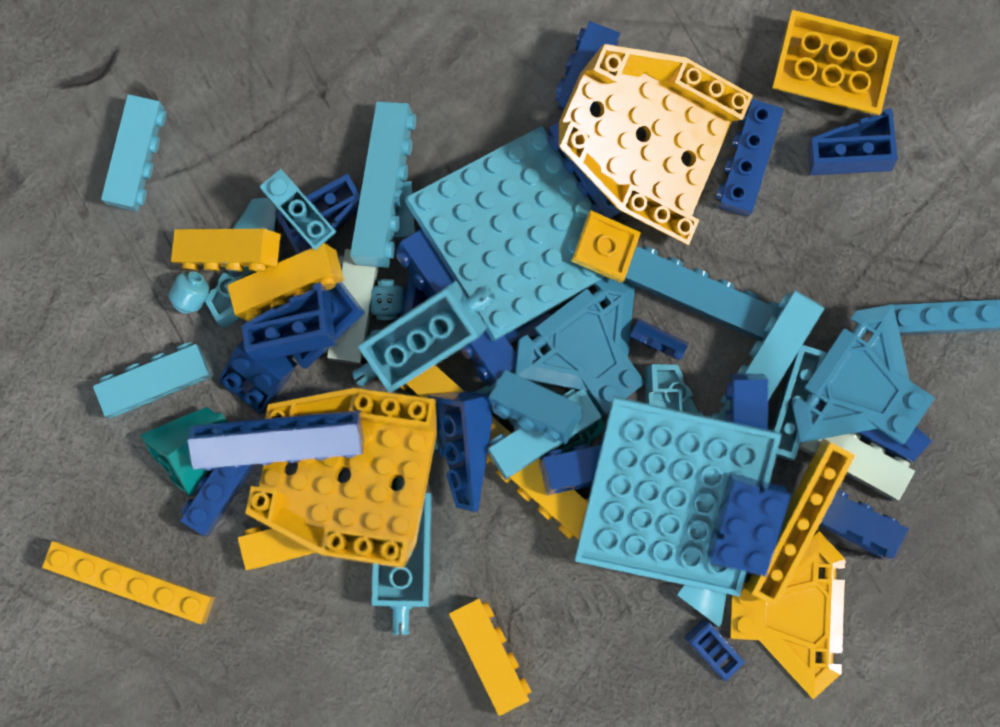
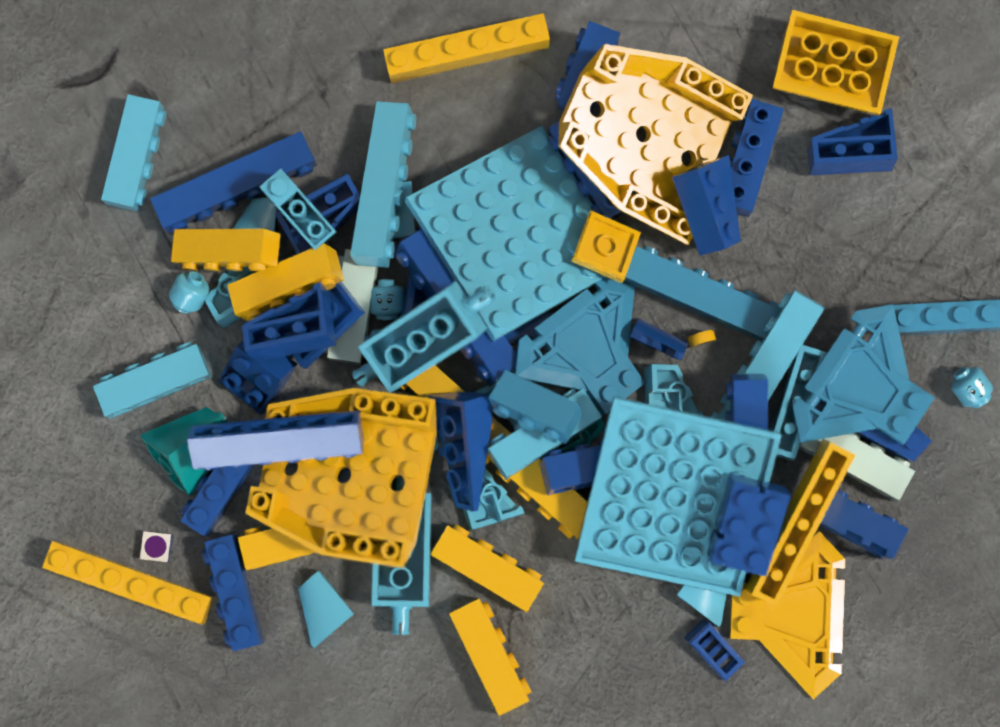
(156, 546): none -> tile
(232, 183): none -> blue brick
(234, 593): none -> blue brick
(322, 608): none -> medium azure slope
(467, 48): none -> yellow brick
(487, 568): none -> yellow brick
(493, 505): none -> medium azure slope
(701, 338): none -> yellow tile
(709, 204): none -> blue wedge
(971, 387): none -> medium azure head

